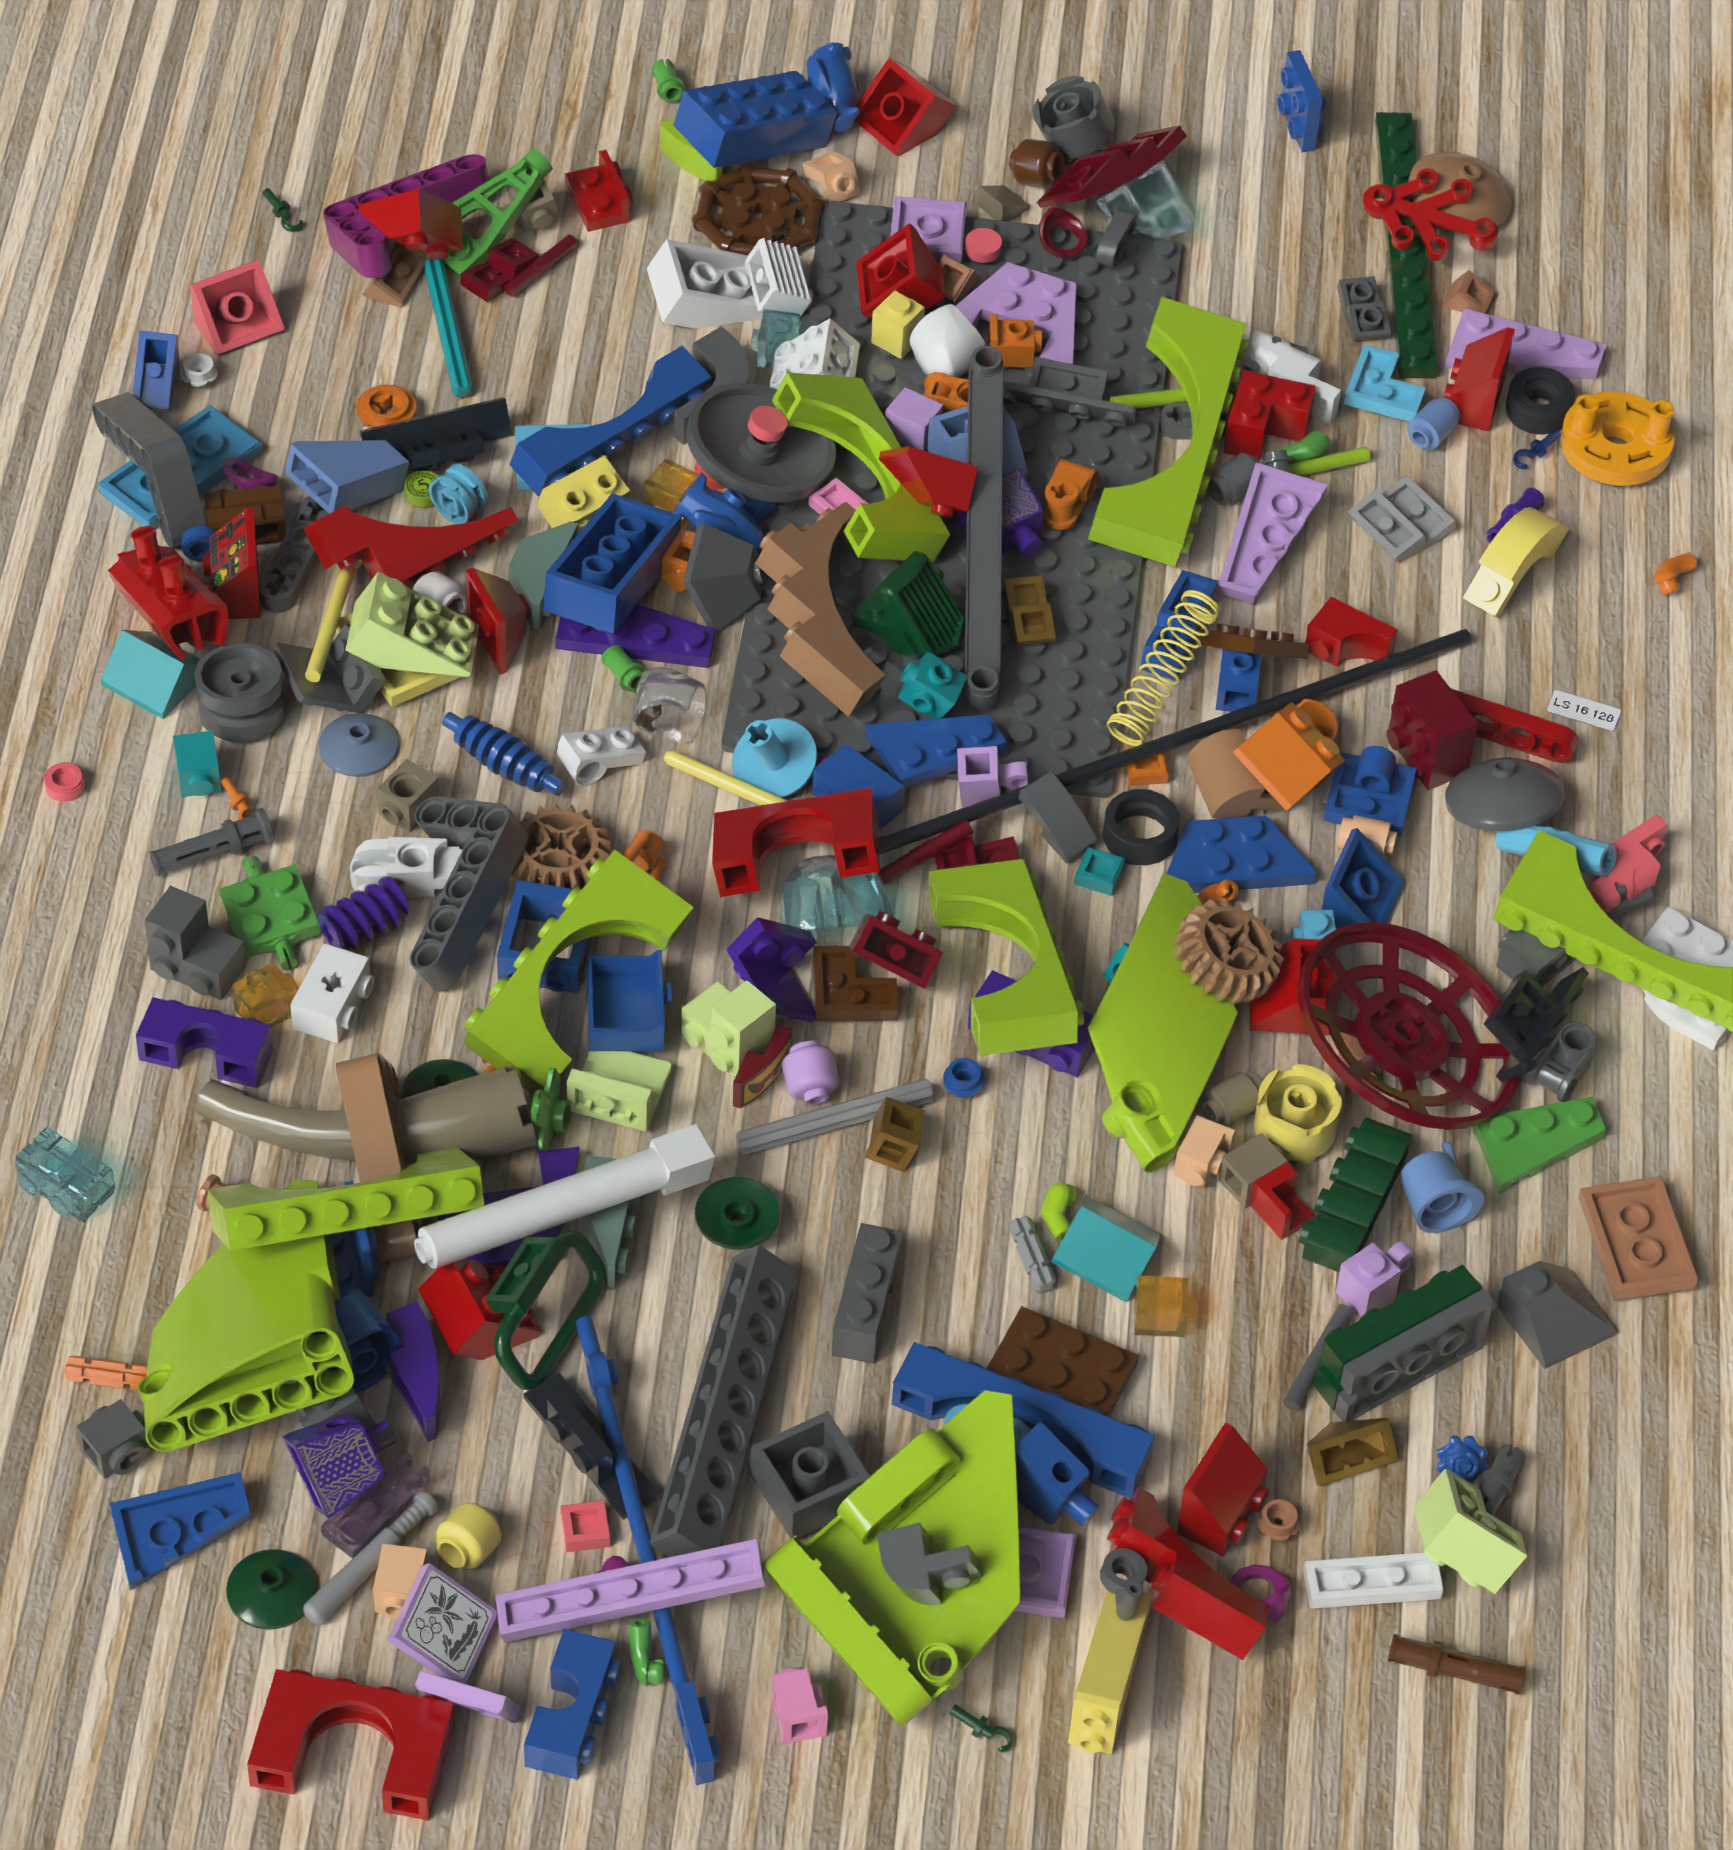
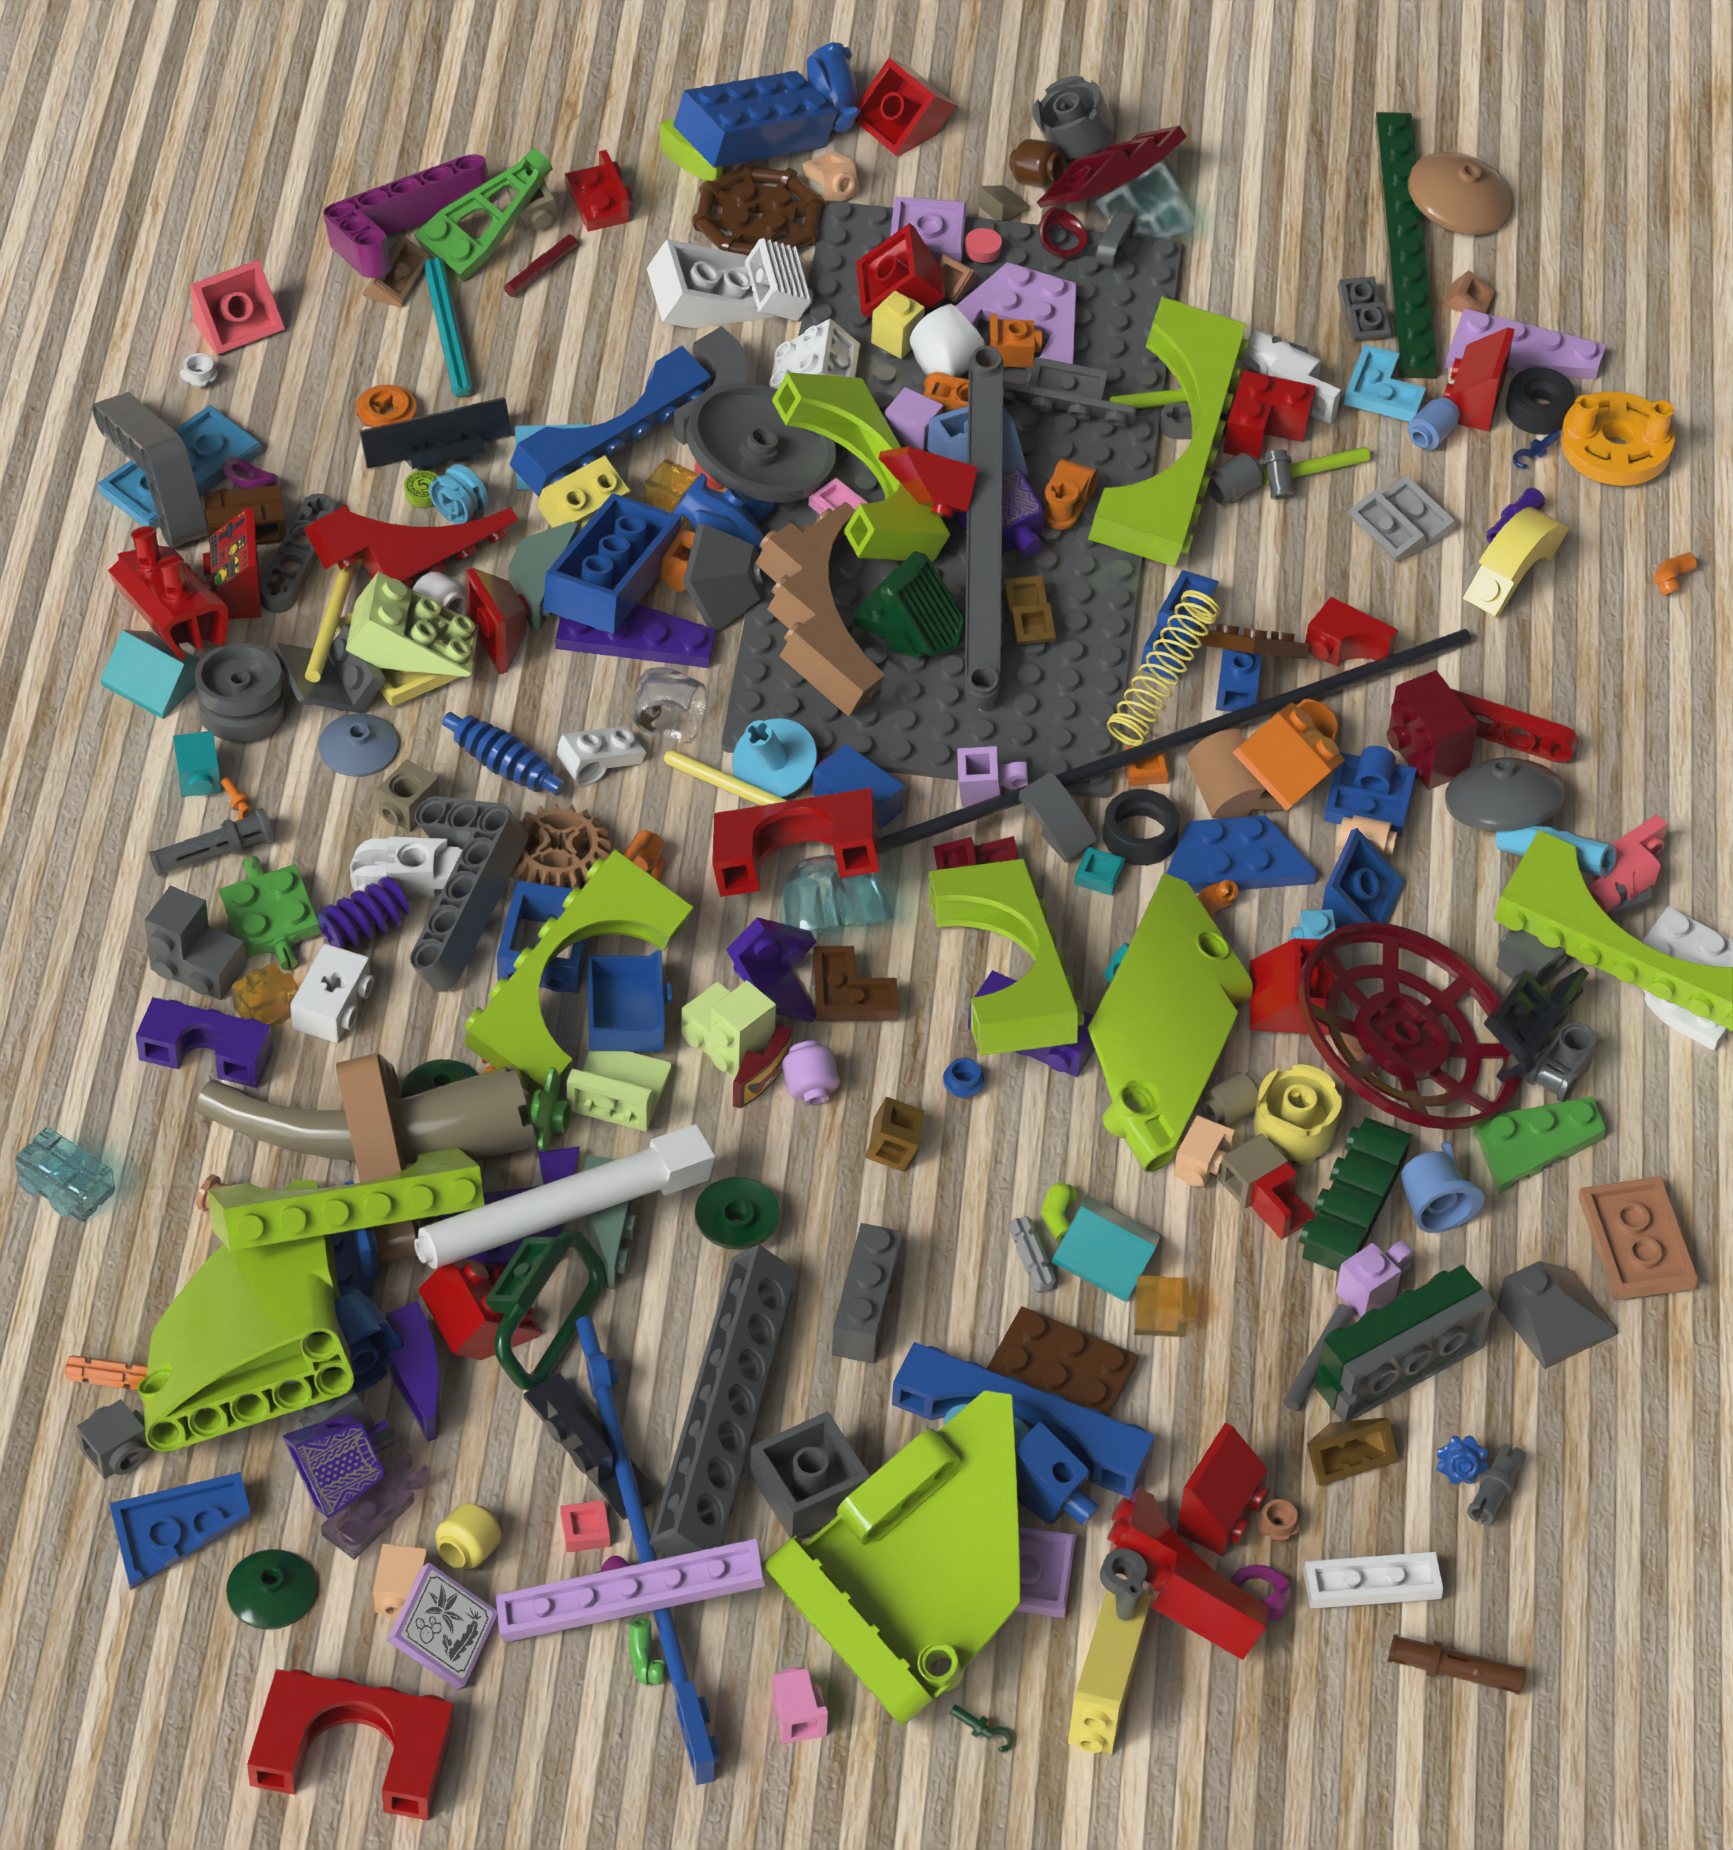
(65, 782): coral tile -> none
(156, 369): blue slope -> none
(196, 542): blue tile -> none
(281, 208): dark green hand -> none
(346, 471): medium blue slope -> none
(353, 1574): light grey piece -> none
(418, 222): red slope -> none
(468, 1697): lavender tile -> none
(503, 264): dark red slope -> none
(563, 1737): blue arch -> none
(623, 667): bright green pin -> none
(669, 85): bright green pin -> none
(767, 423): coral tile -> none
(774, 327): clear light blue bracket -> none
(830, 1117): light grey axle -> none
(895, 950): dark red brick -> none
(918, 1571): dark grey brick -> none
(925, 852): dark red piece -> none
(929, 747): blue wing -> none
(931, 685): teal brick -> none
(1228, 951): medium nougat gear -> none
(1268, 523): lavender wing -> none
(1301, 102): blue plate -> none
(1311, 446): bright green arm -> none
(1427, 213): red plant -> none
(1465, 1536): yellowish green brick -> none
(1584, 710): white sticker -> none

